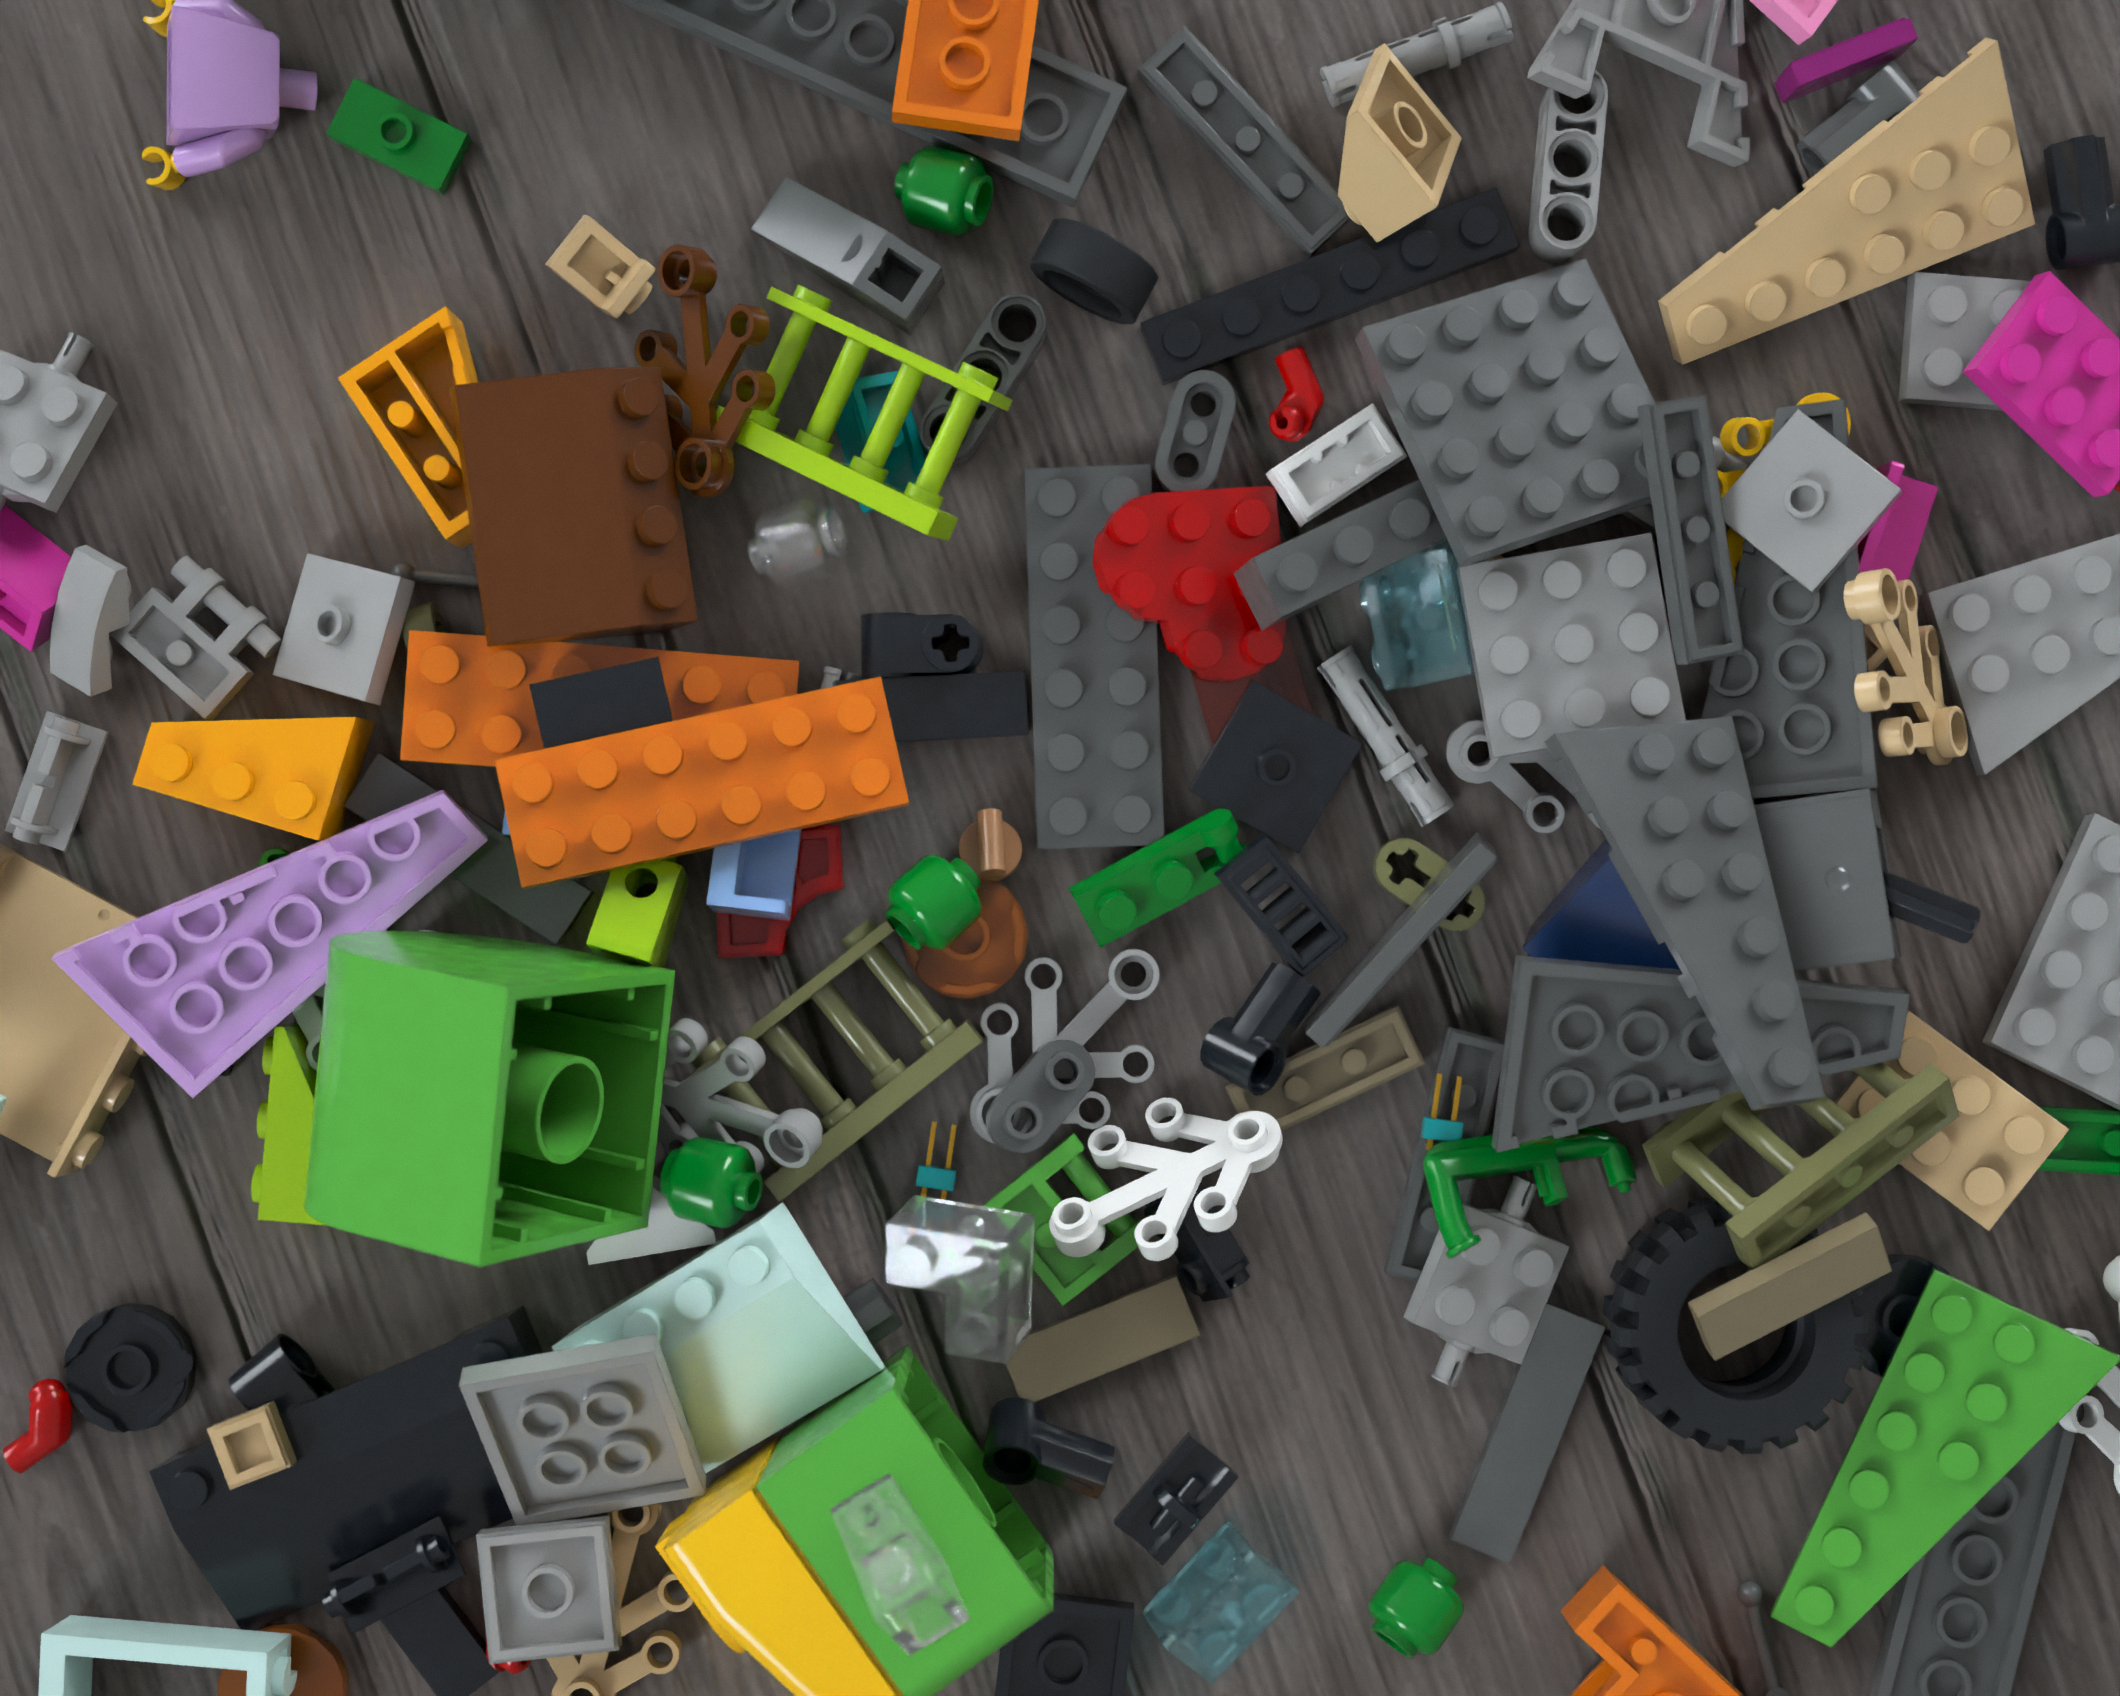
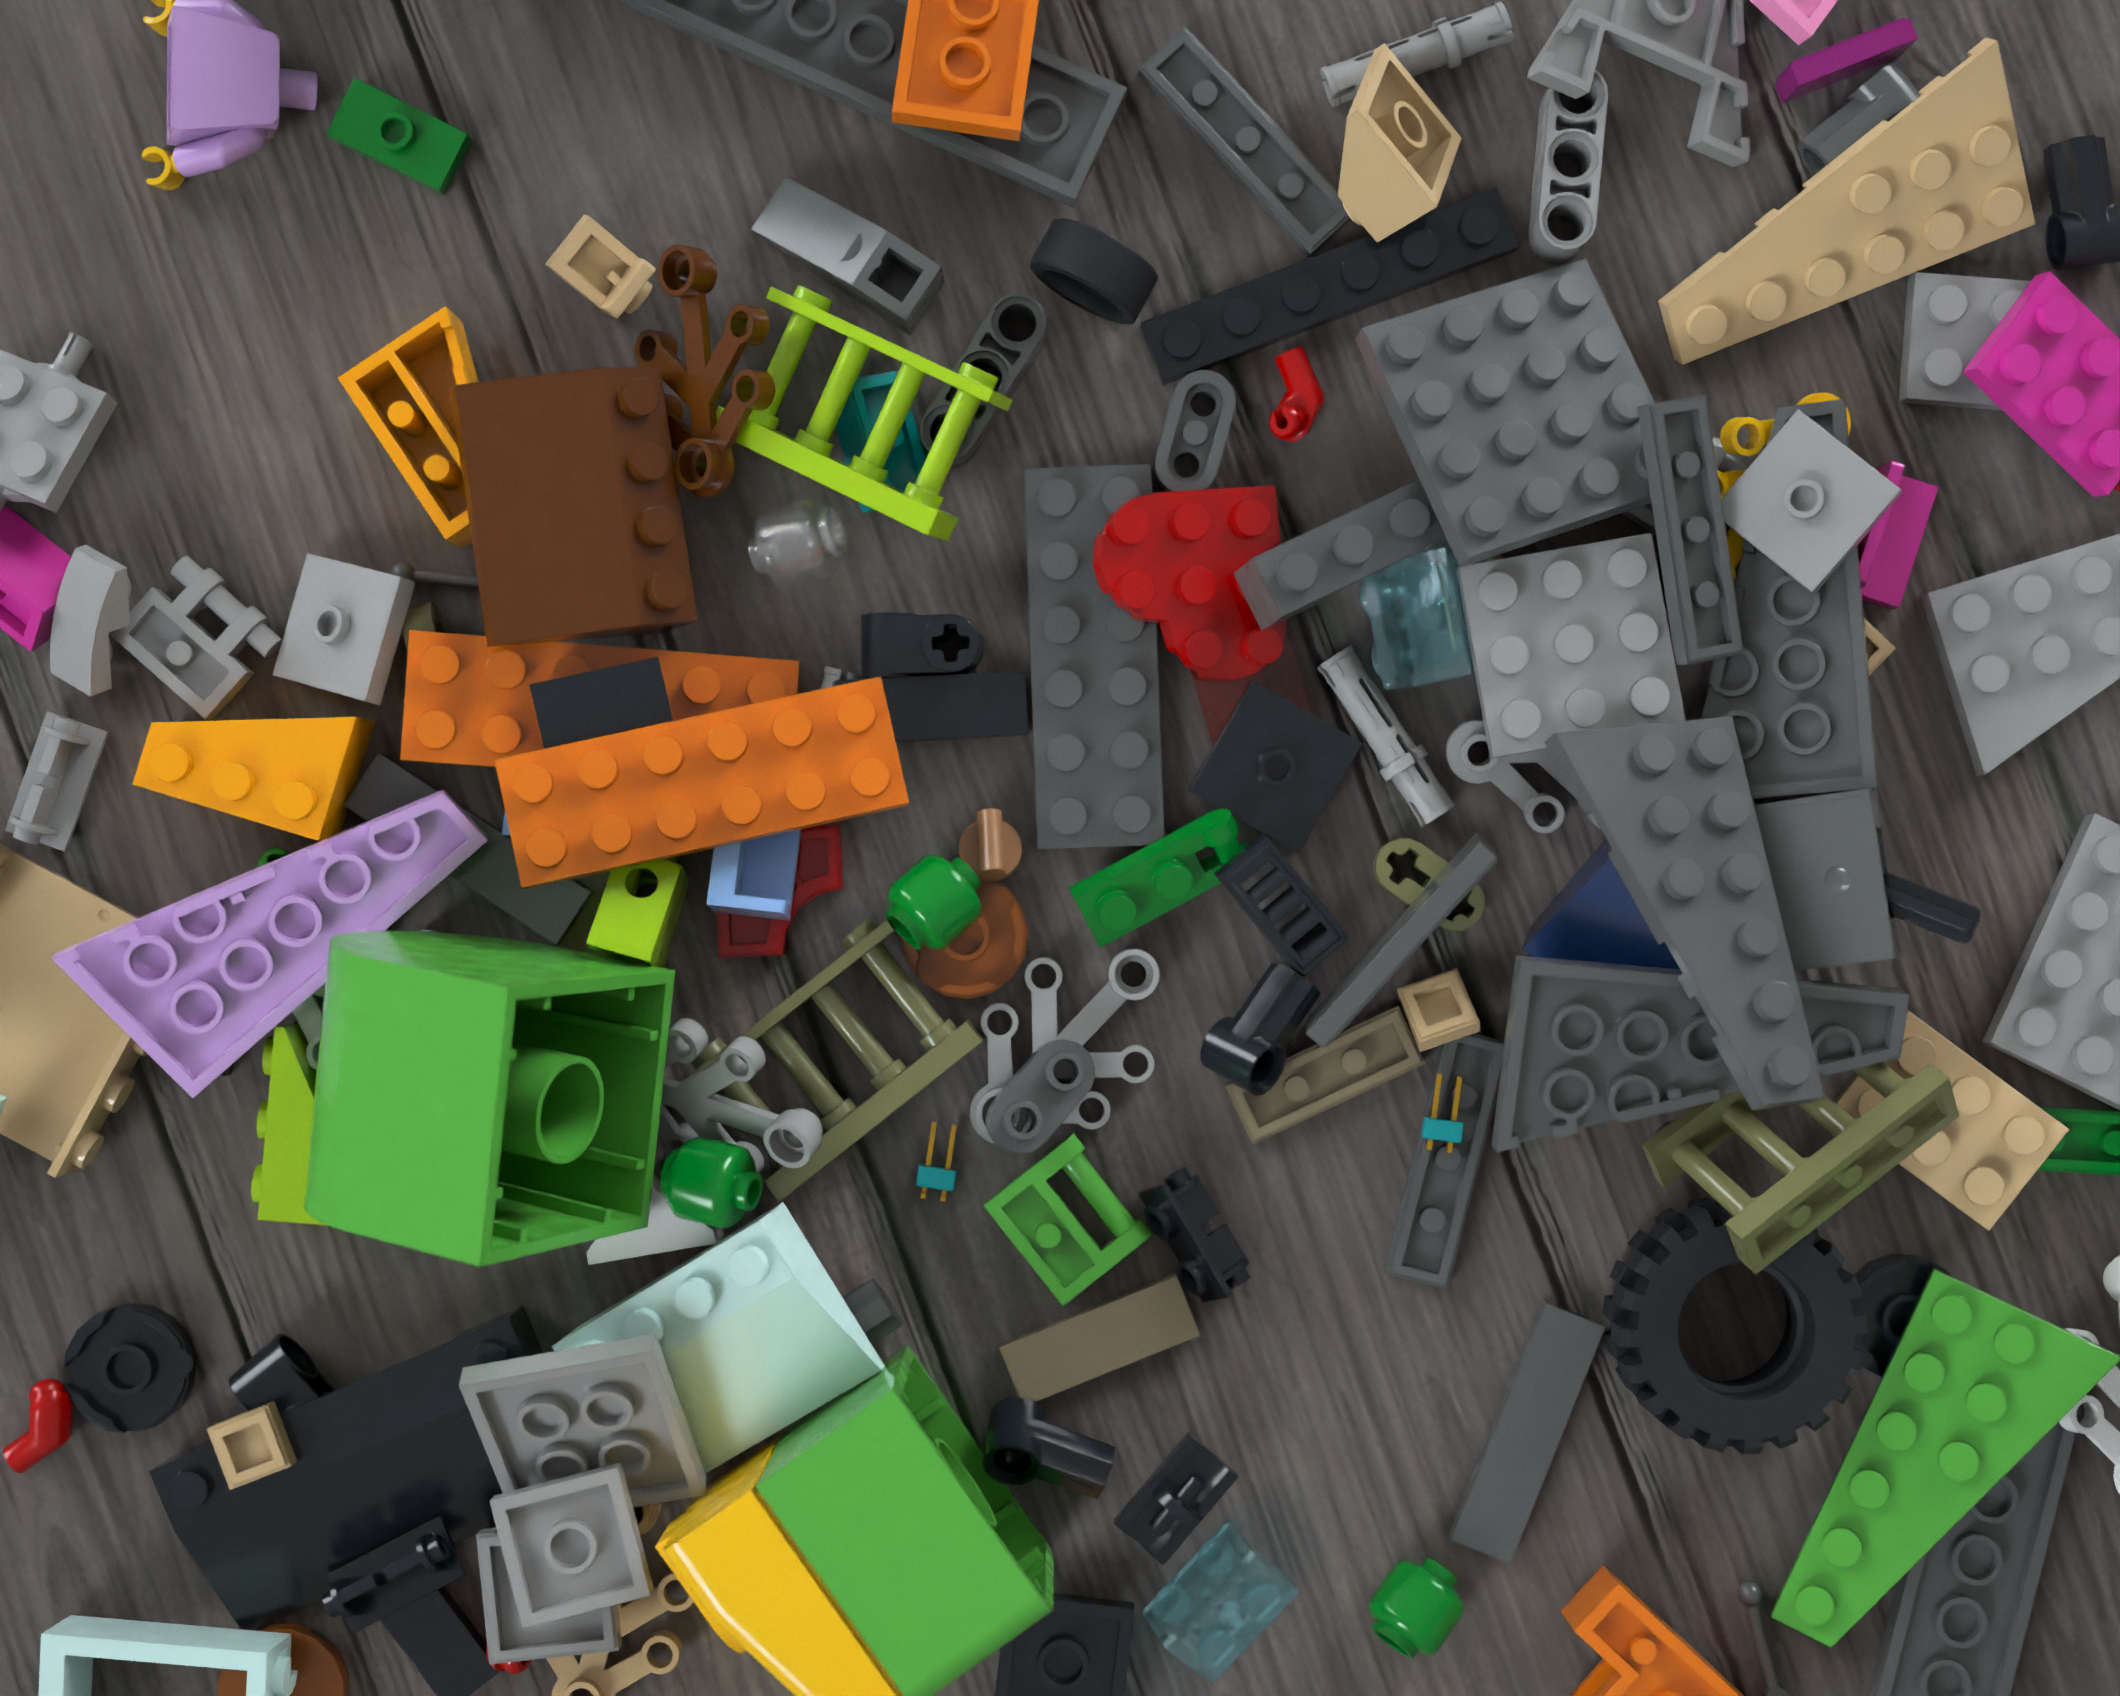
(571, 1545): none -> light grey plate
(898, 1566): clear slope -> none
(944, 191): green head -> none
(974, 1258): clear brick -> none
(1170, 1175): white plant -> none
(1336, 465): white plate -> none
(1438, 1010): none -> tan tile
(1476, 1158): green piece -> none
(1492, 1291): light grey plate -> none
(1790, 1286): dark tan tile -> none
(1914, 656): tan plant -> none

